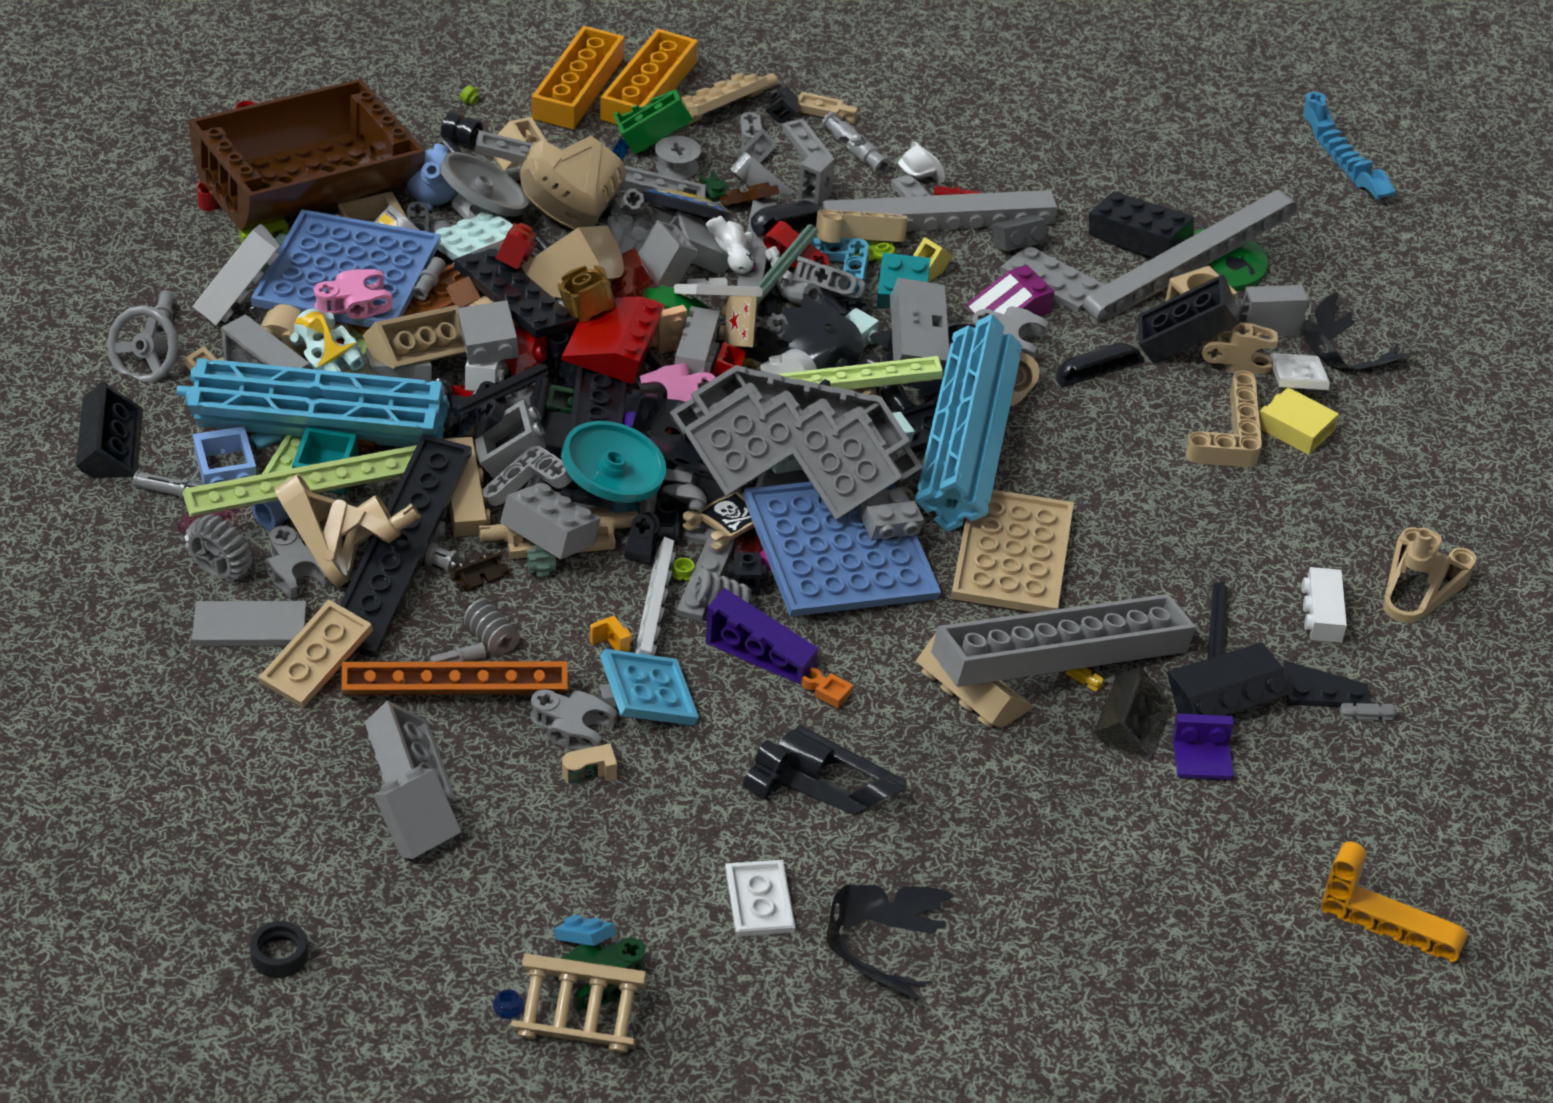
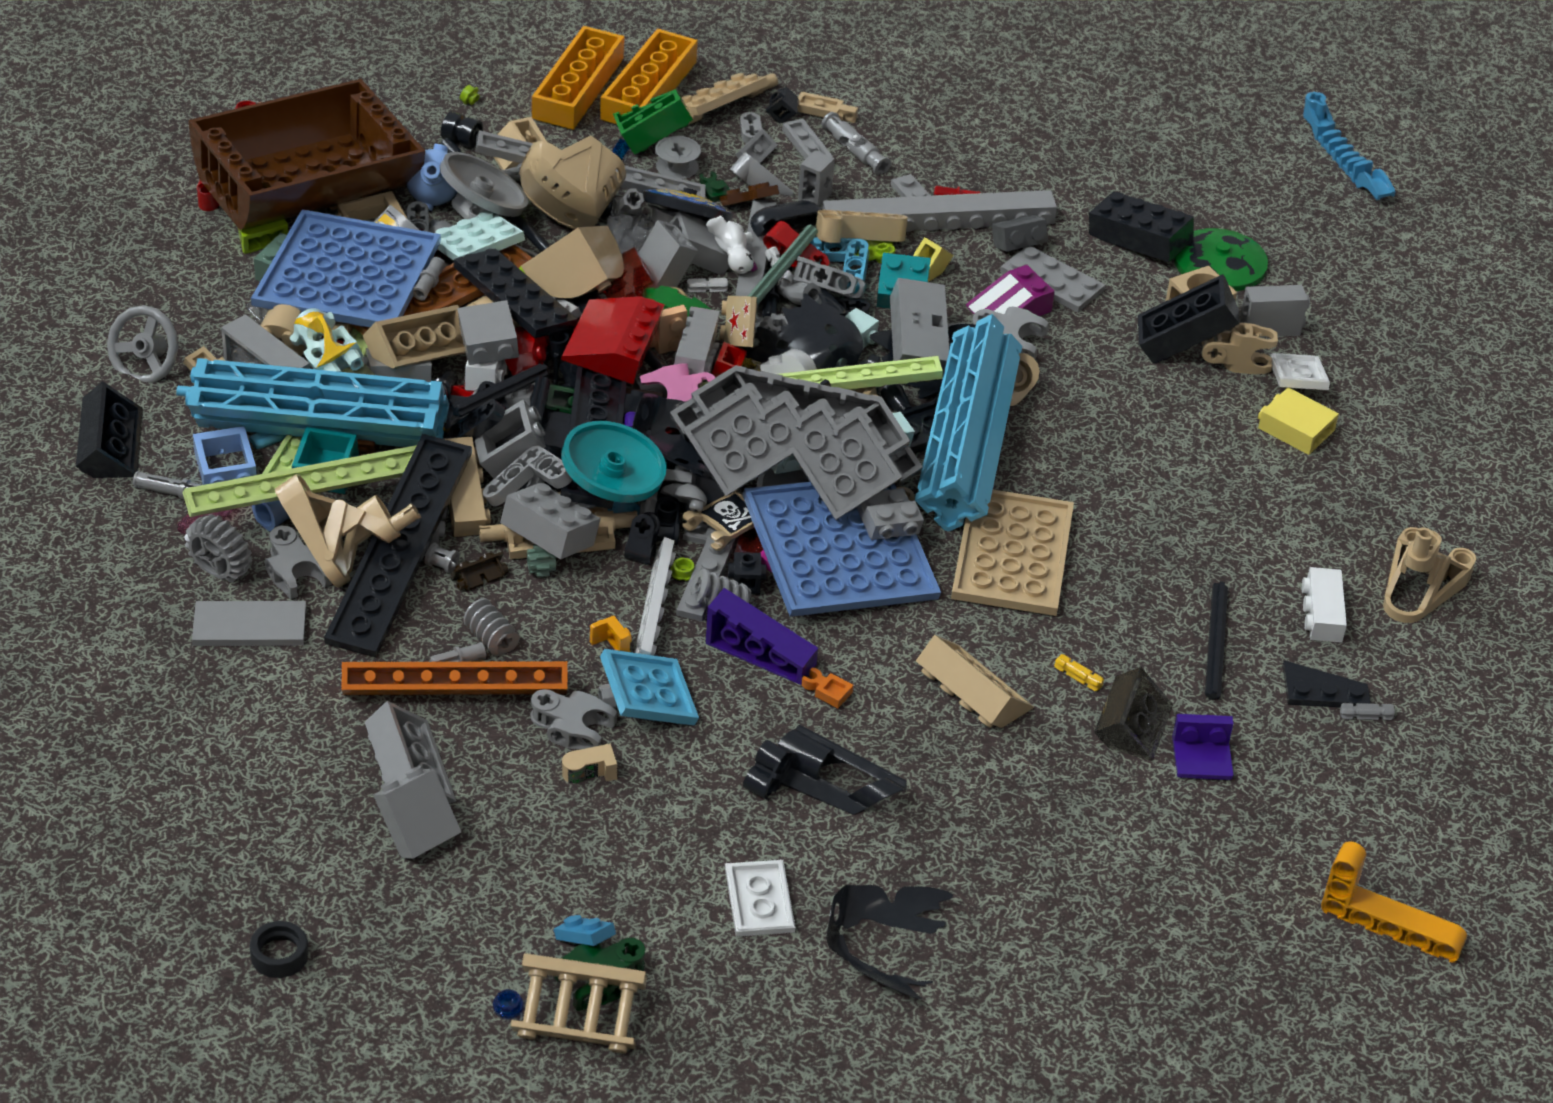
(165, 306): light grey pin -> none
(237, 275): white slope -> none
(315, 653): tan plate -> none
(352, 295): bright pink piece -> none
(463, 292): nougat tile -> none
(517, 245): red brick -> none
(586, 292): pearl gold brick -> none
(717, 290): white tile -> none
(921, 164): white piece -> none
(1062, 639): light grey brick -> none
(1097, 363): black brick -> none
(1190, 255): light grey beam -> none
(1228, 682): black slope -> none
(1245, 443): tan beam -> none
(1329, 329): black piece -> none

